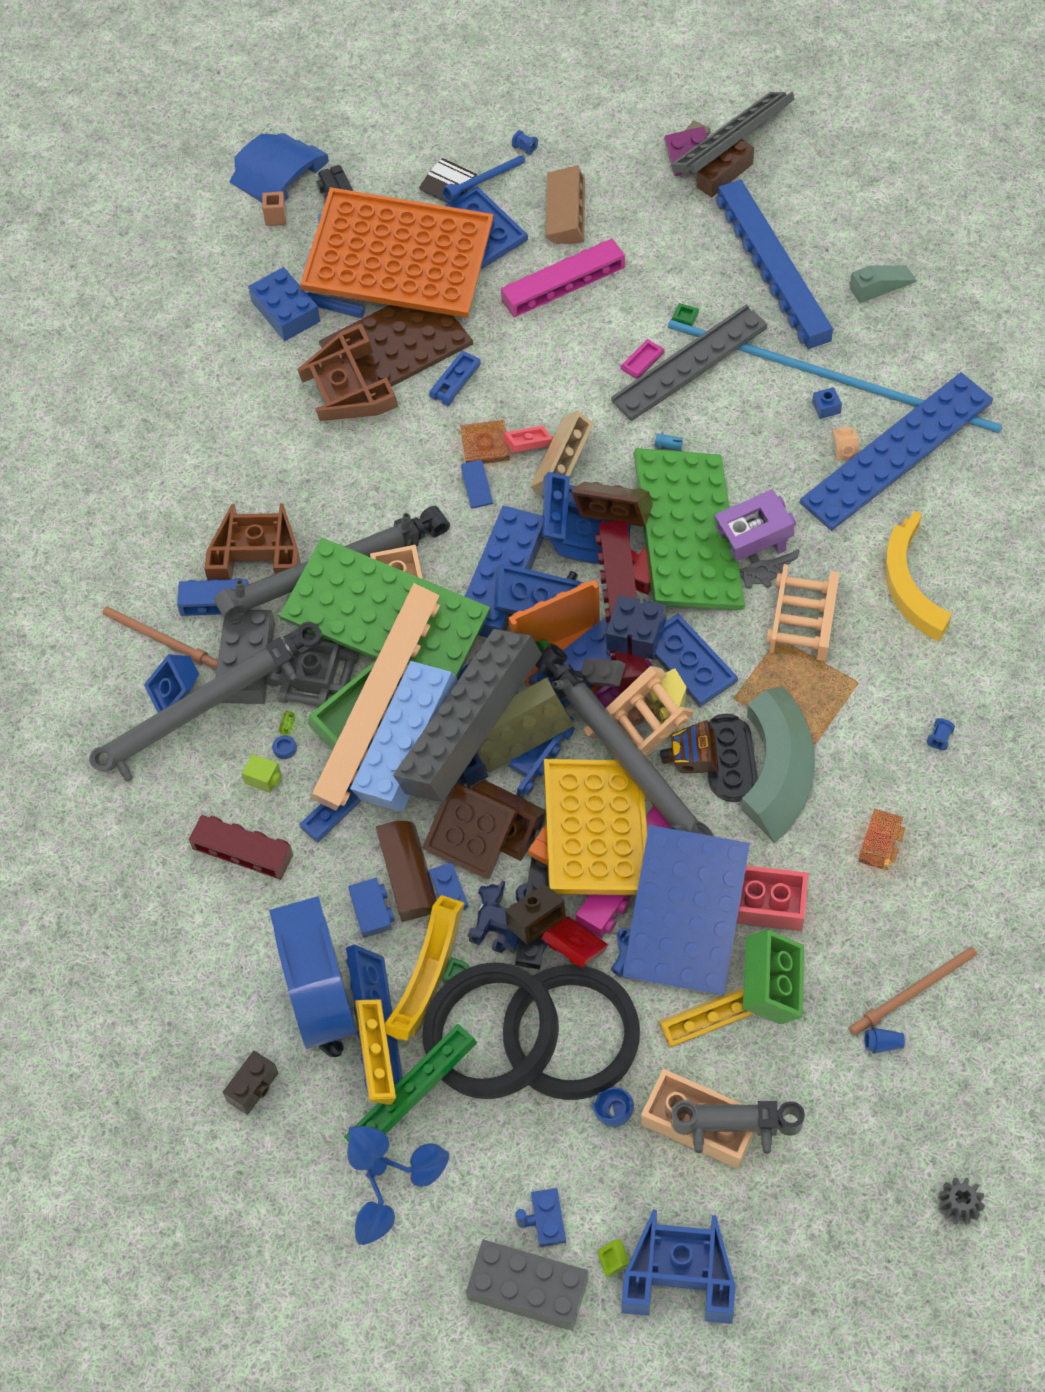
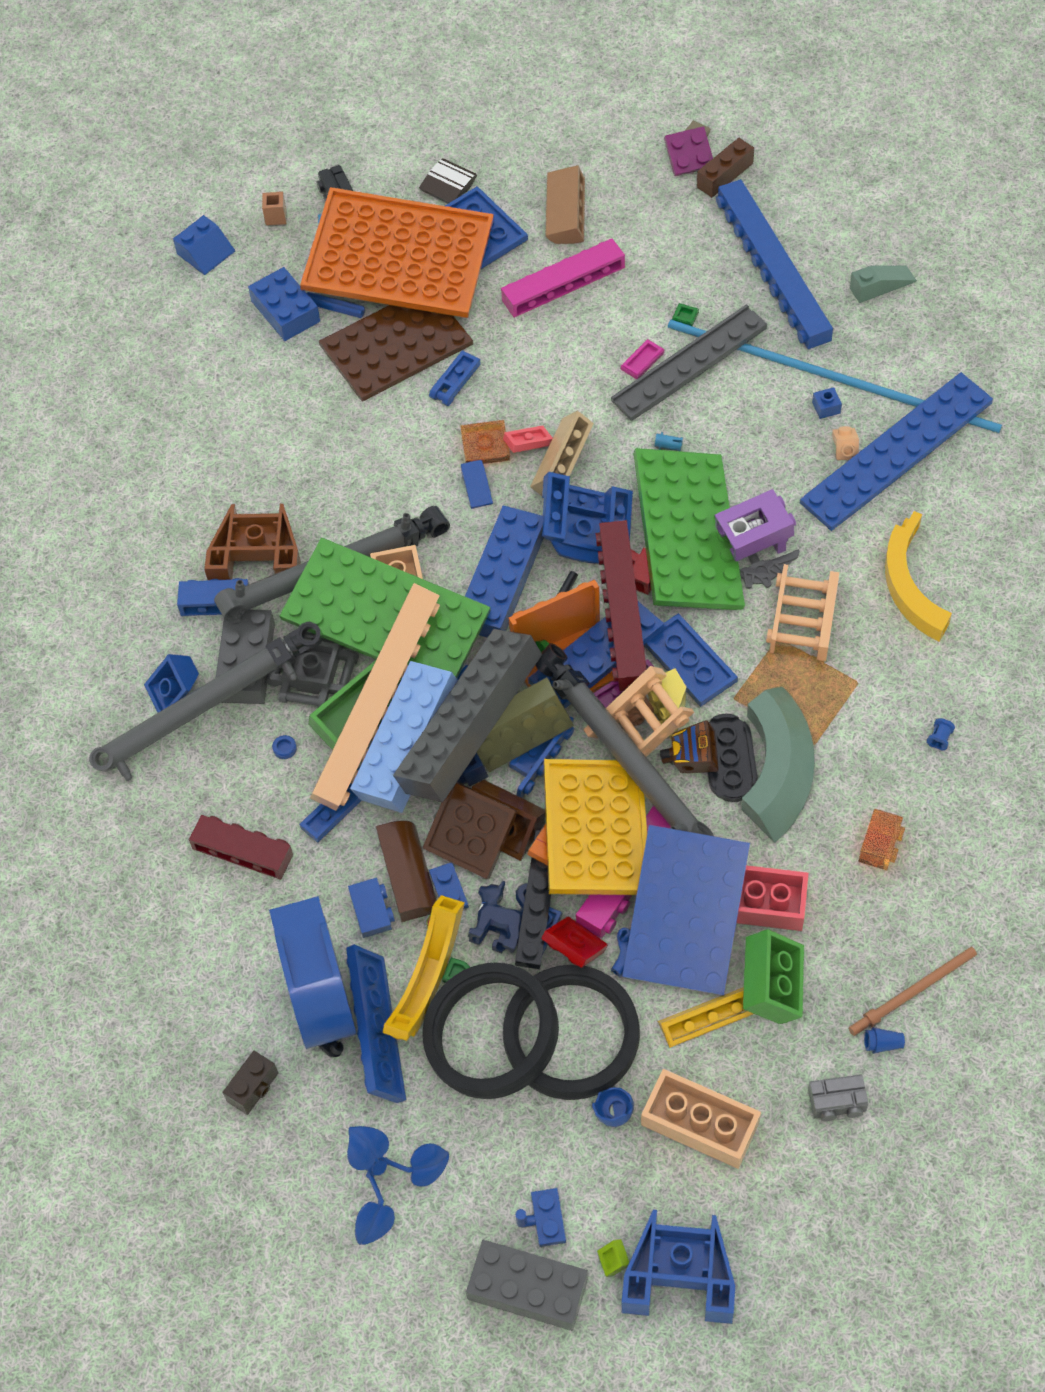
(197, 655): nougat bar -> none
(203, 245): none -> blue slope
(262, 773): lime brick -> none
(273, 163): blue slope -> none
(287, 722): clear neon green tile -> none
(342, 382): dark orange wedge -> none
(375, 1051): yellow slope -> none
(420, 1080): green plate -> none
(453, 191): blue piece -> none
(522, 588): blue plate -> none
(524, 138): blue bush -> none
(535, 913): dark brown brick -> none
(603, 672): dark grey plate -> none
(612, 503): reddish brown slope -> none
(640, 622): dark blue piece -> none
(732, 132): dark grey plate -> none
(758, 1118): dark grey piece -> none
(838, 1097): none -> flat silver brick
(964, 1210): dark grey gear -> none

